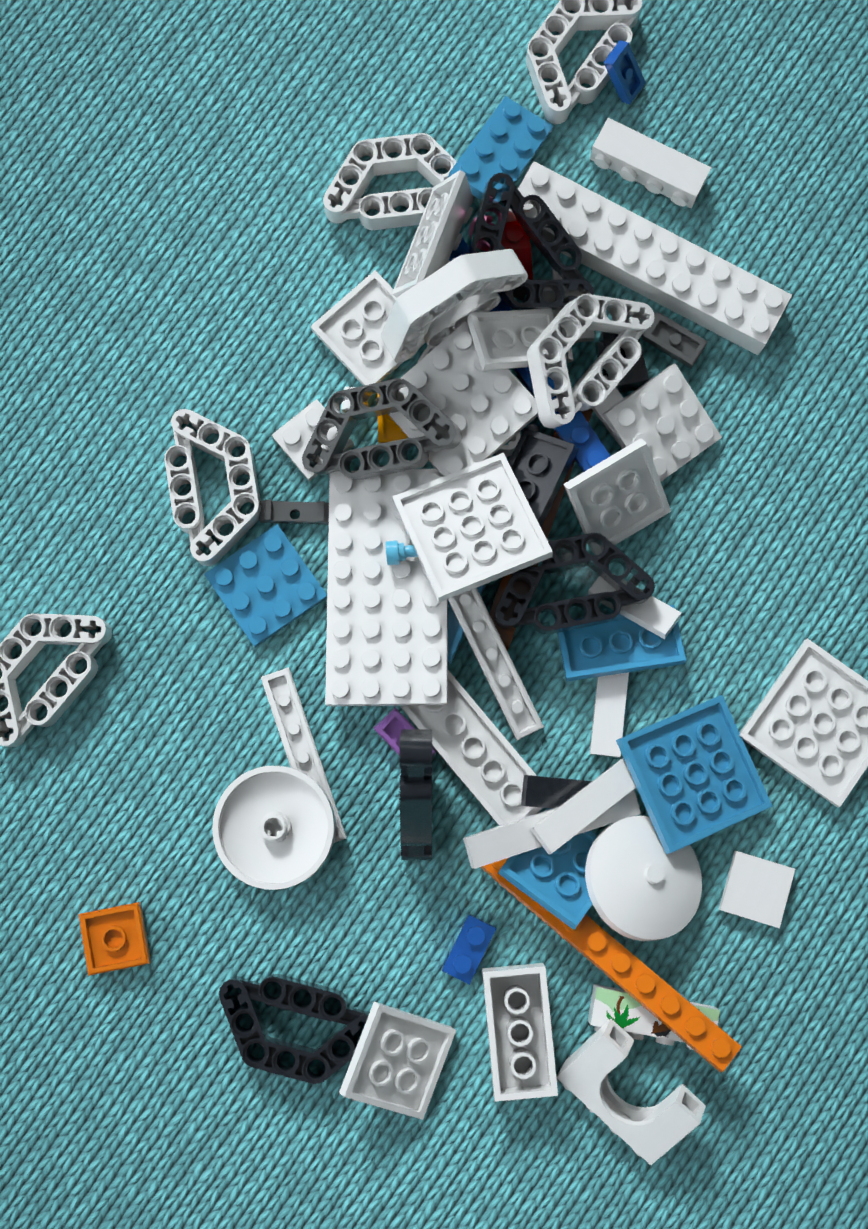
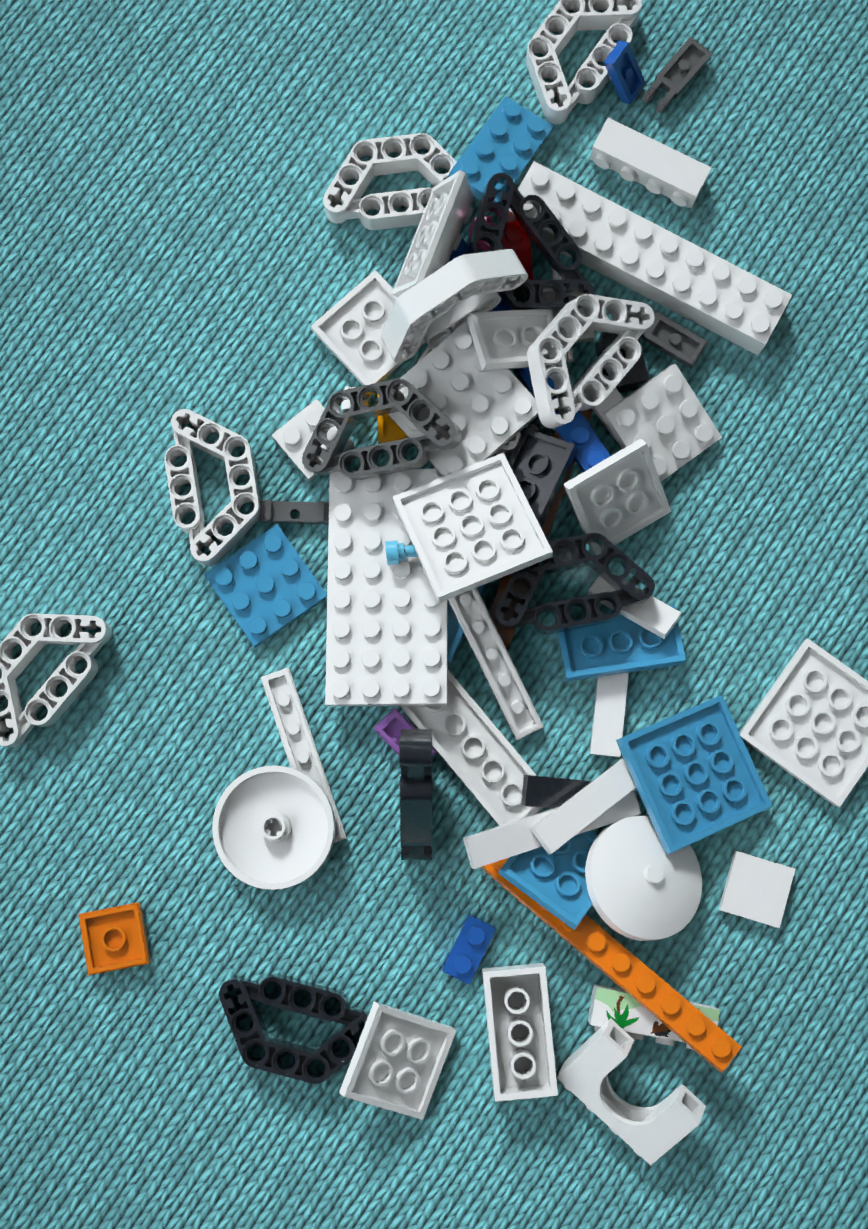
(678, 73): none -> dark grey hinge

